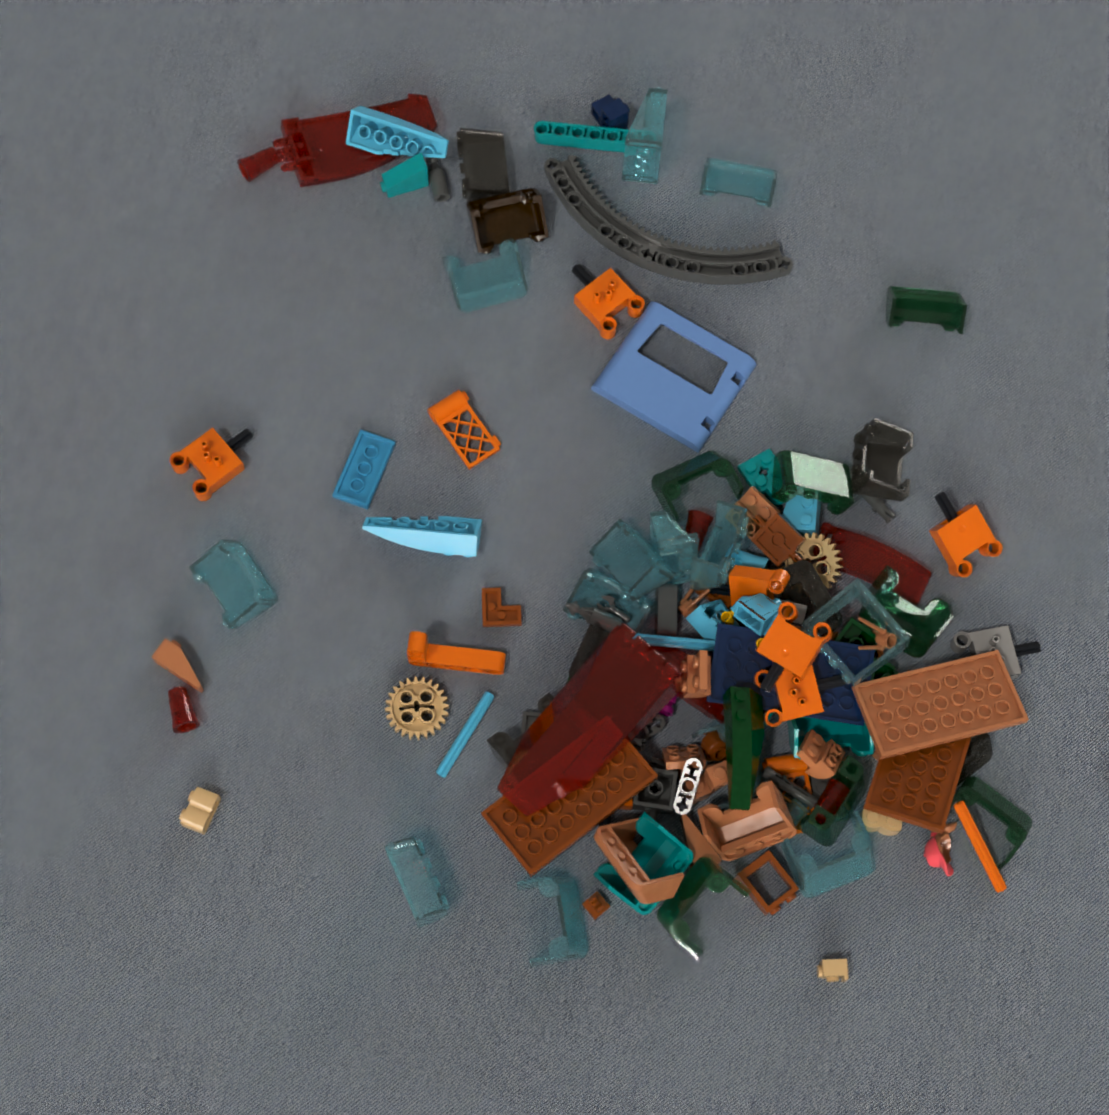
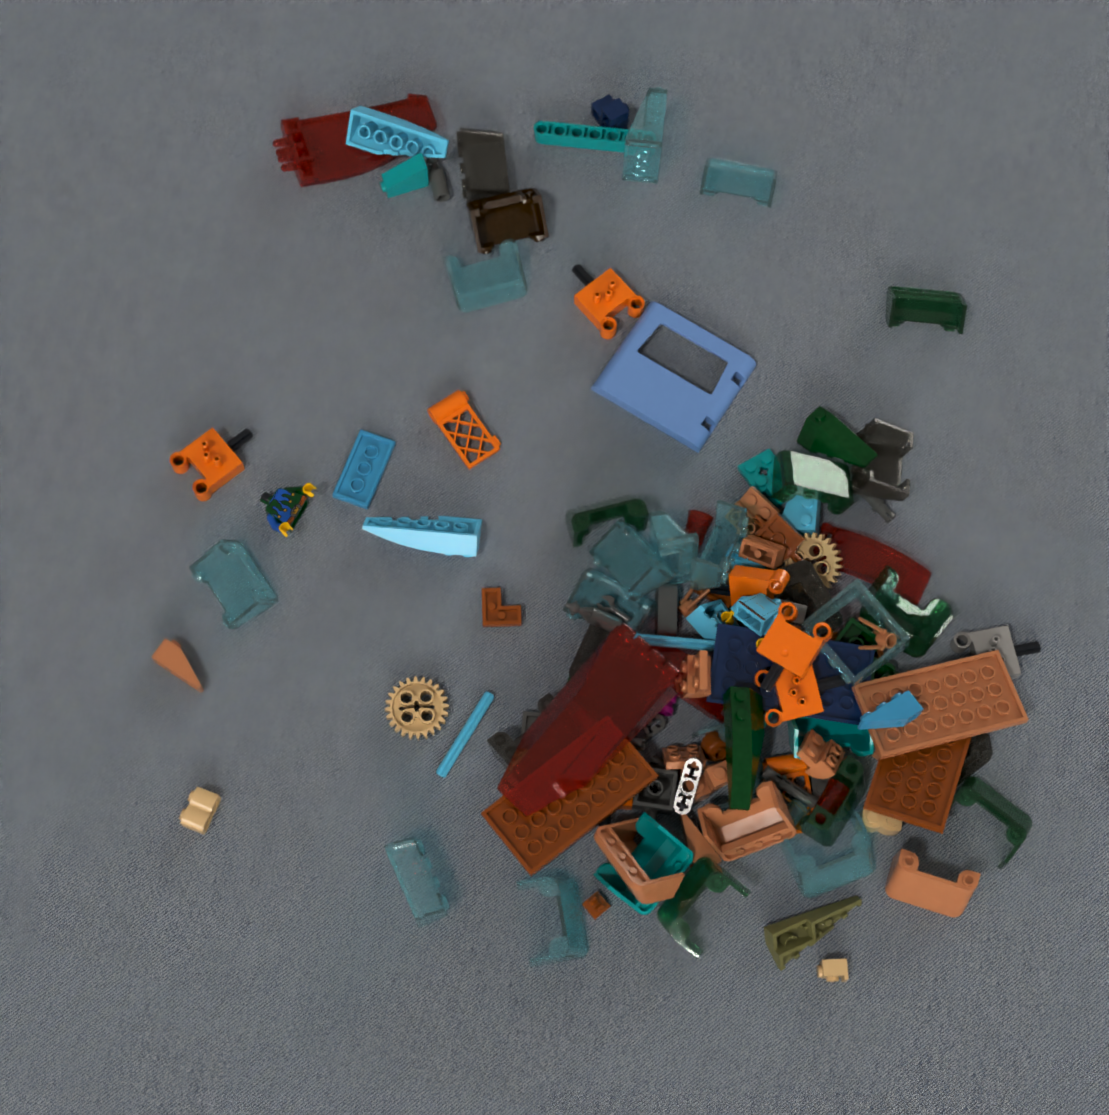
(182, 711): clear red plant -> none
(257, 163): clear red plant -> none
(286, 506): none -> torso
(452, 657): orange beam -> none
(629, 507): none -> clear green windscreen
(667, 483): clear green windscreen -> none
(709, 265): dark grey gear -> none
(755, 866): dark orange window -> none
(762, 551): none -> nougat brick
(792, 935): none -> olive wedge
(829, 436): none -> dark green wedge
(896, 713): none -> dark azure slope
(928, 891): none -> nougat windscreen
(938, 849): hair -> none
(961, 535): orange piece -> none
(980, 846): orange axle -> none

